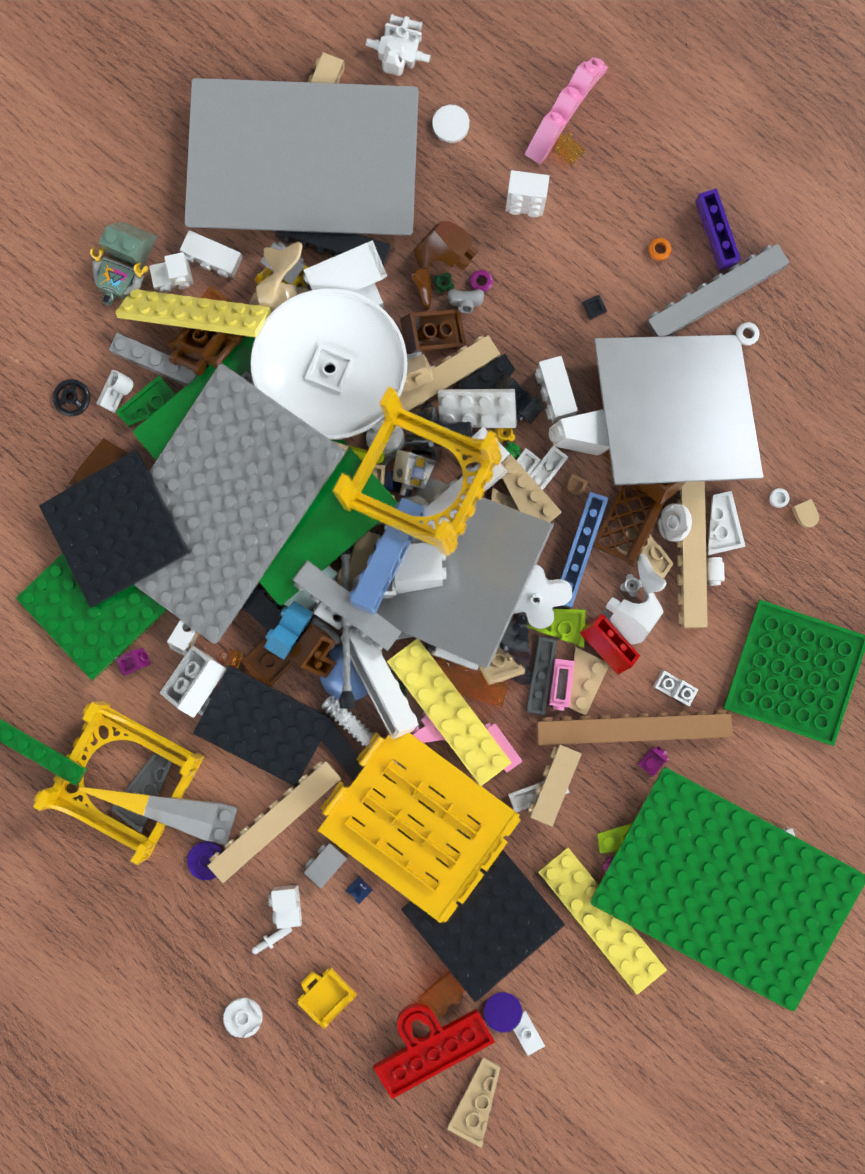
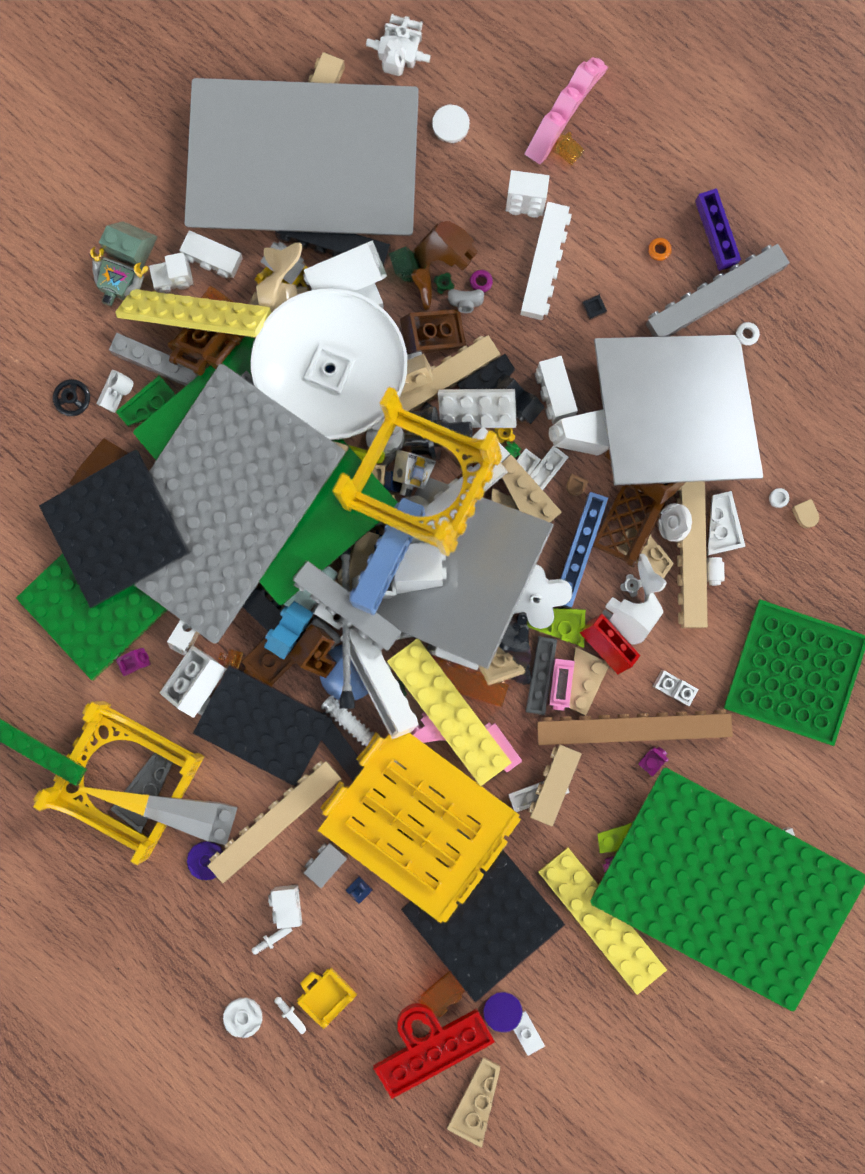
(288, 1012): none -> white piece
(404, 263): none -> clear green brick
(545, 260): none -> white brick

